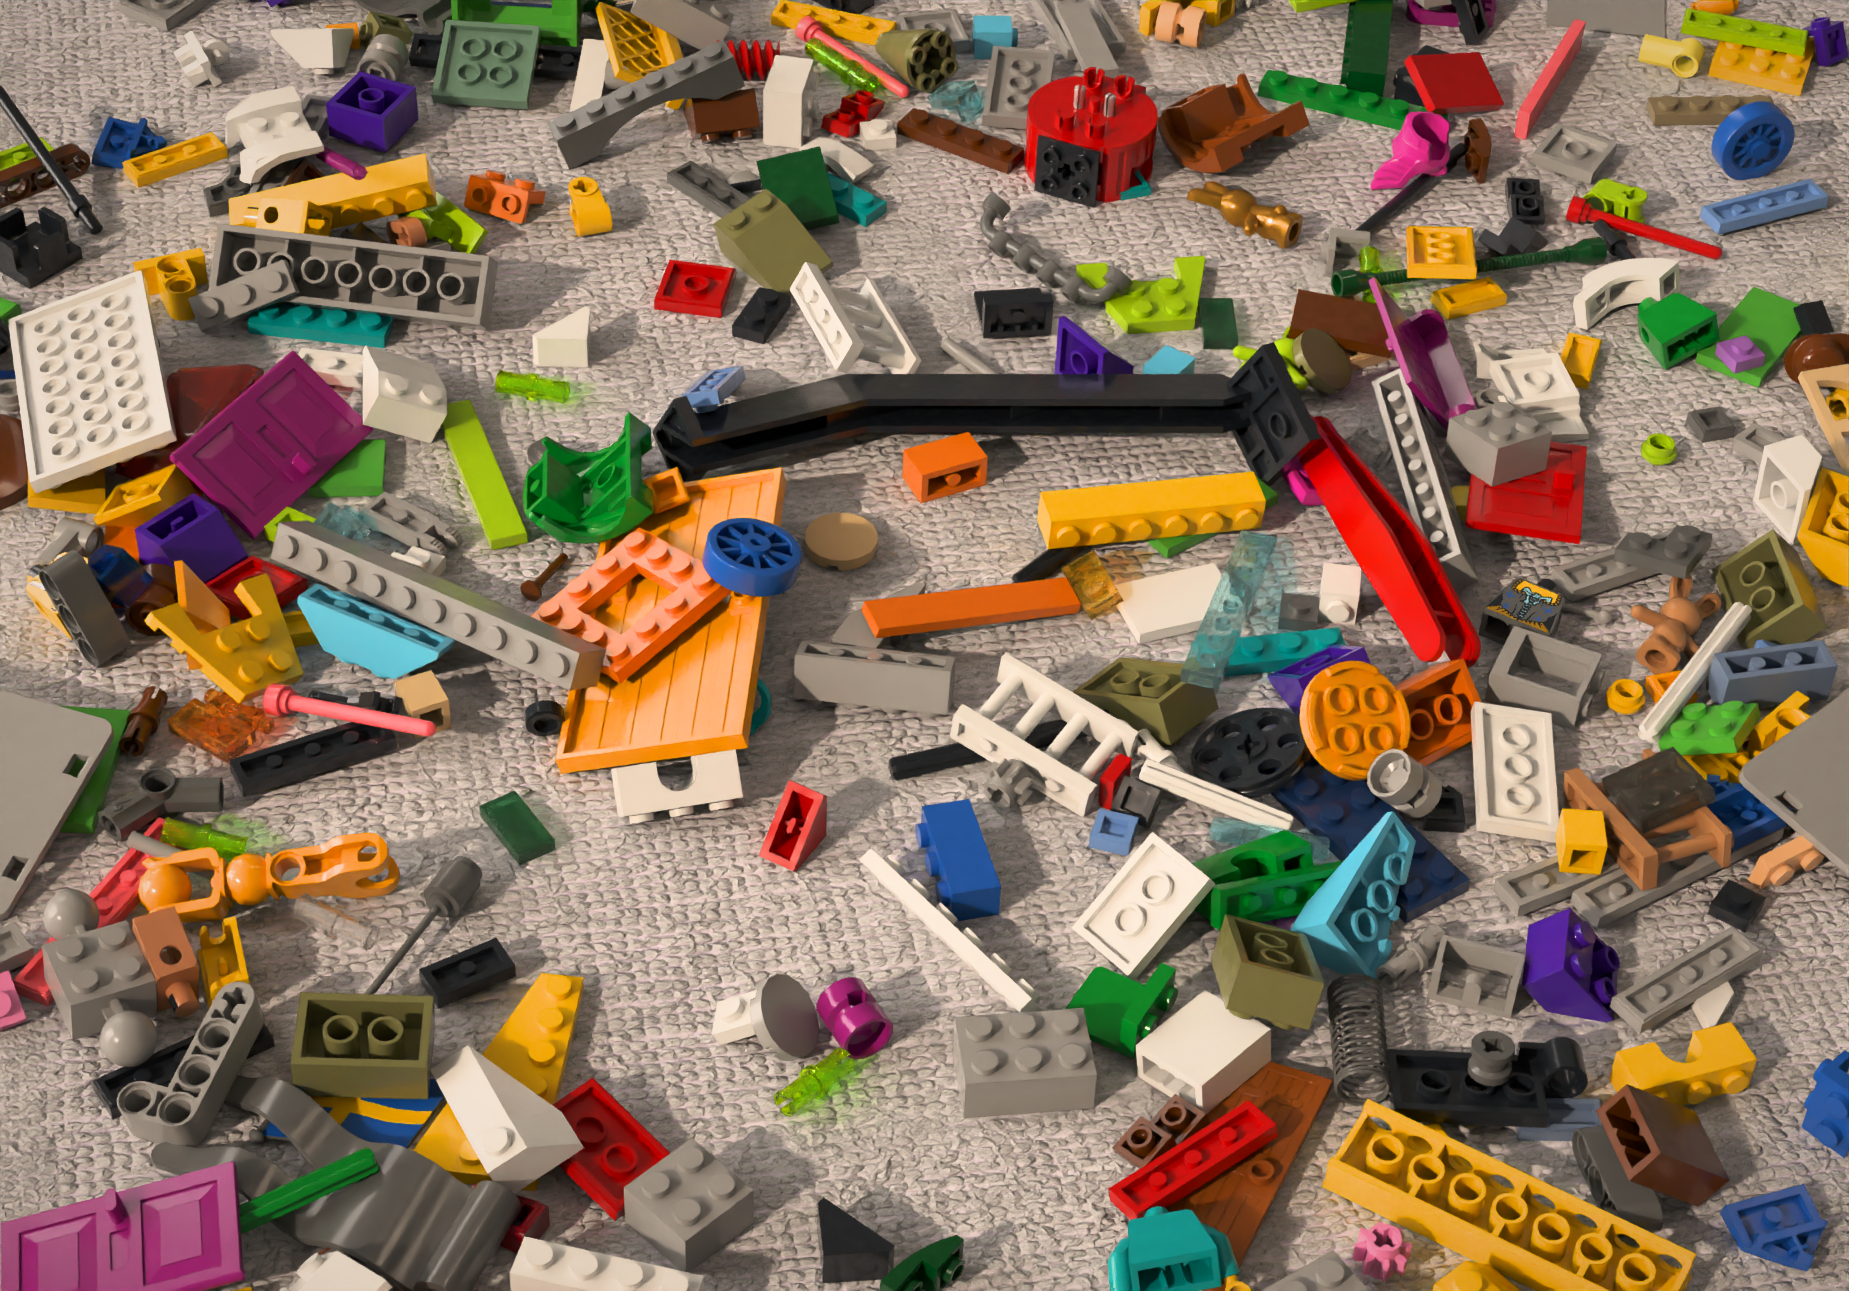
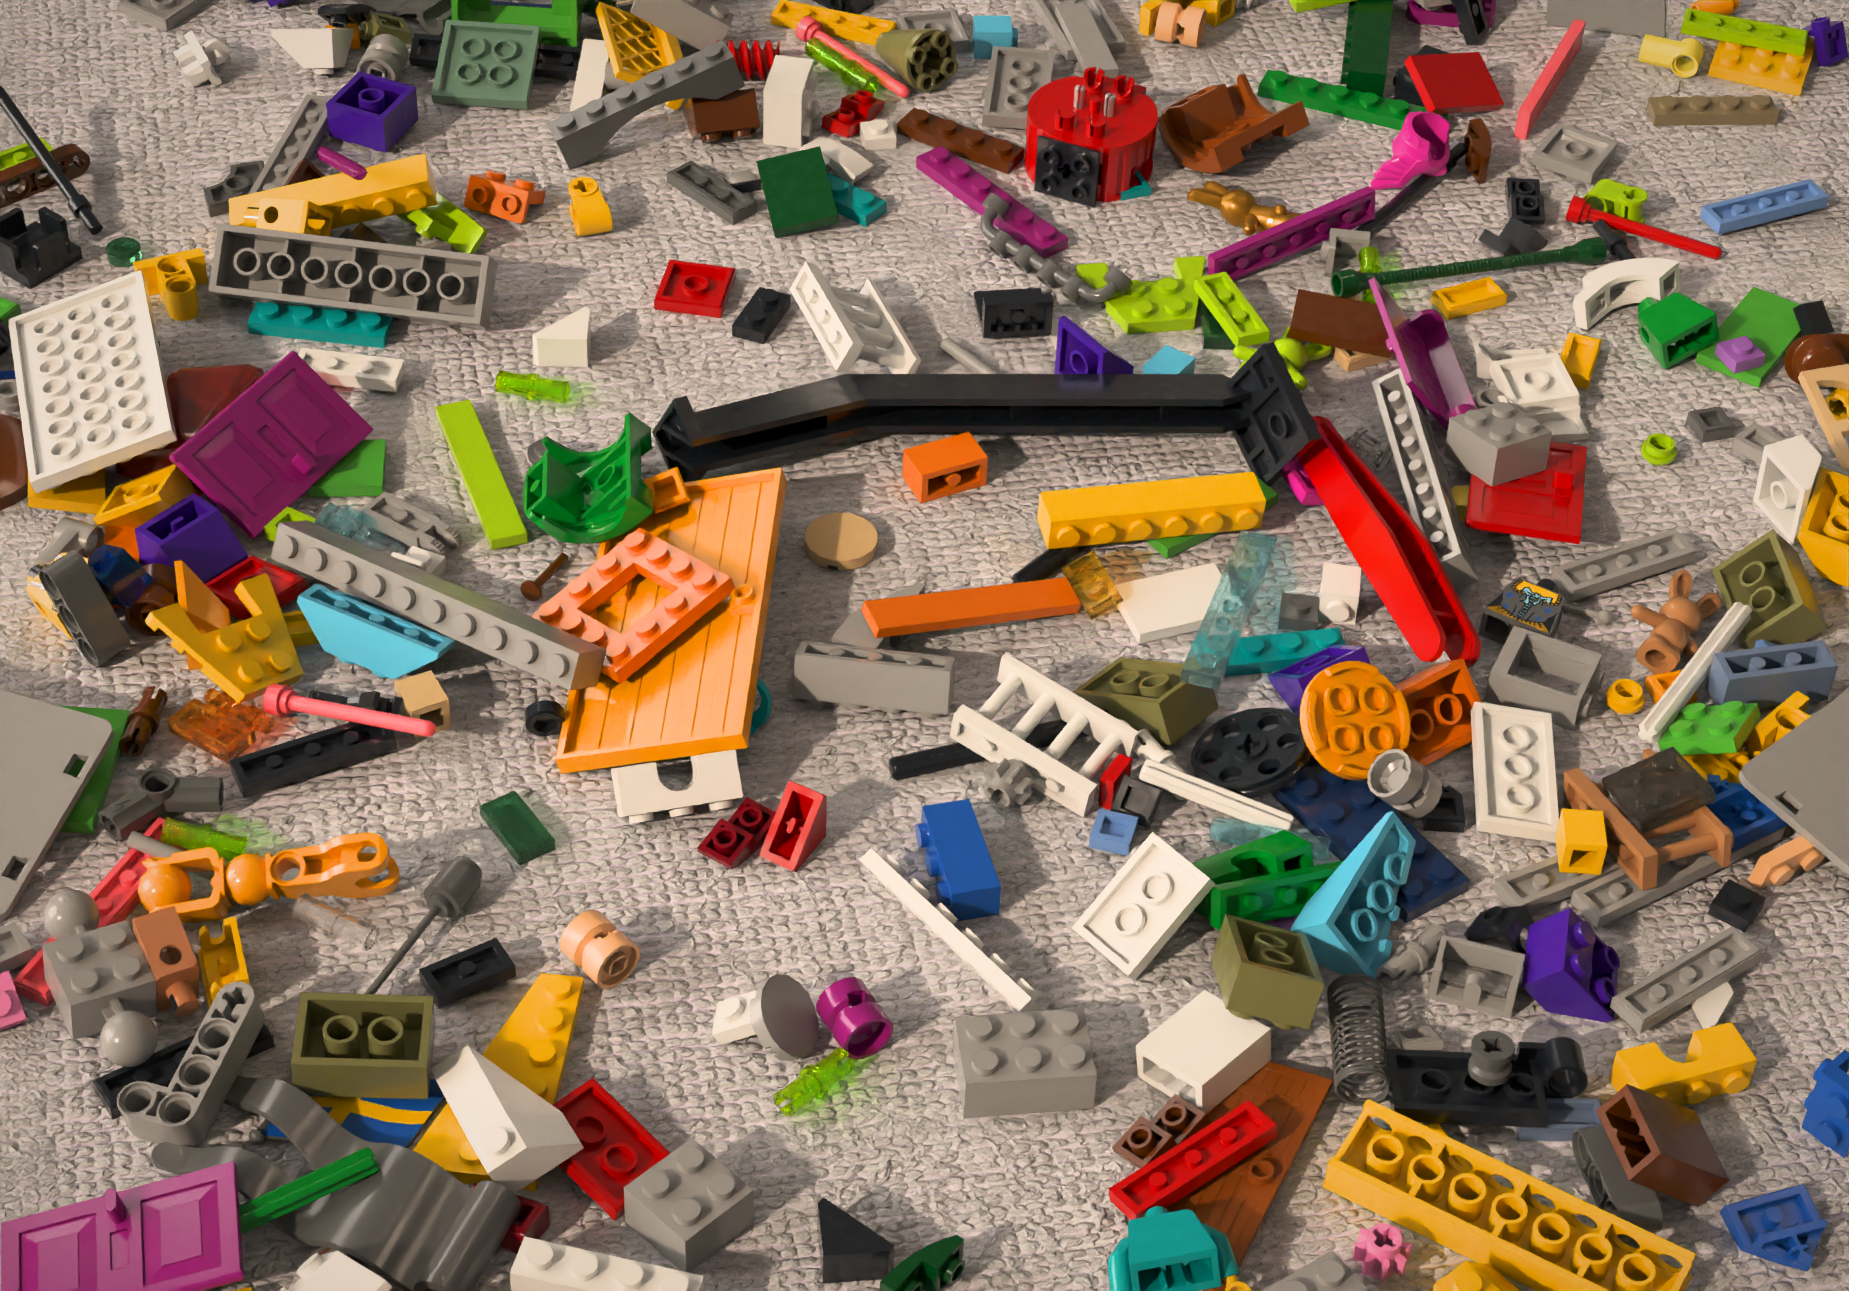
(123, 252): none -> clear green tile
(124, 141): blue slope -> none
(175, 159): yellow tile -> none
(243, 295): light grey plate -> none
(271, 131): white piece -> none
(343, 14): none -> black slope
(402, 395): white slope -> none
(407, 232): nougat beam -> none
(599, 949): none -> light nougat wheel
(714, 388): medium blue plate -> none
(740, 836): none -> dark red slope
(752, 557): blue wheel -> none
(769, 242): olive slope -> none
(959, 96): clear light blue bracket -> none
(974, 188): none -> magenta plate
(1122, 1010): green bracket -> none
(1231, 309): none -> lime plate
(1293, 235): none -> magenta tile
(1322, 360): olive tile -> none
(1416, 1038): none -> light grey slope
(1440, 252): yellow tile -> none
(1499, 923): none -> black bracket
(1672, 557): dark grey plate -> none
(1753, 140): blue wheel -> none

